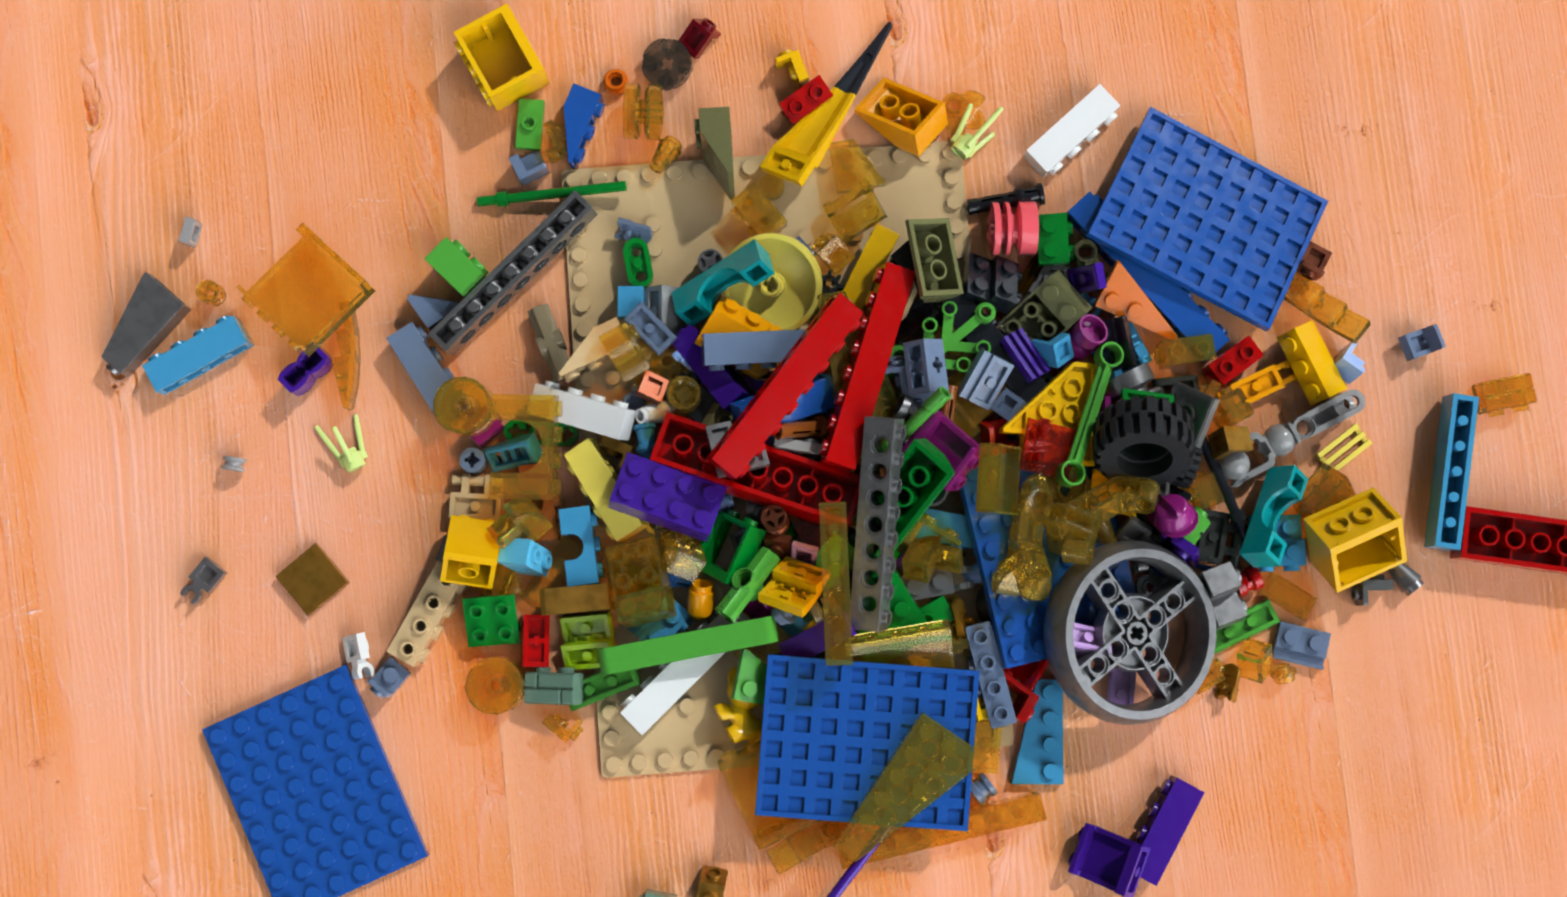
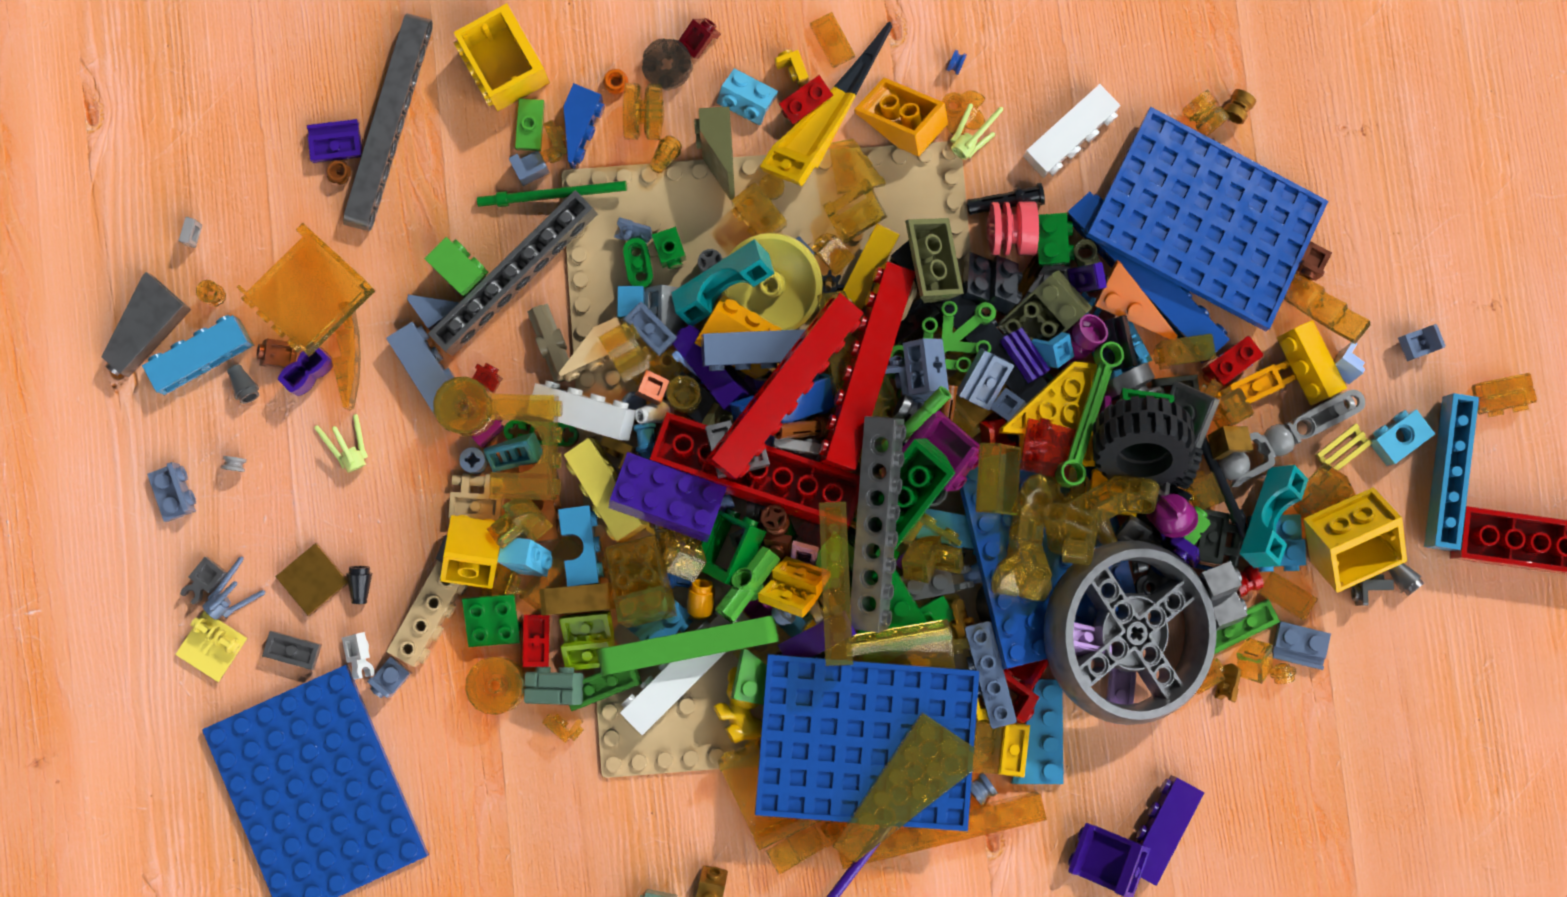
(172, 491): none -> sand blue bracket
(211, 646): none -> light yellow hinge
(219, 603): none -> sand blue plant
(243, 386): none -> dark grey cone
(275, 353): none -> copper bracket
(292, 650): none -> flat silver plate
(332, 170): none -> dark orange plate
(334, 141): none -> dark purple plate
(359, 583): none -> black cone
(388, 122): none -> flat silver beam
(488, 376): none -> clear red bracket
(669, 248): none -> green brick
(746, 96): none -> medium azure bracket
(832, 40): none -> clear yellow plate
(956, 62): none -> blue bush
(1013, 750): none -> yellow plate
(1205, 113): none -> clear yellow wheel
(1240, 104): none -> pearl gold wheel
(1415, 432): none -> medium azure brick

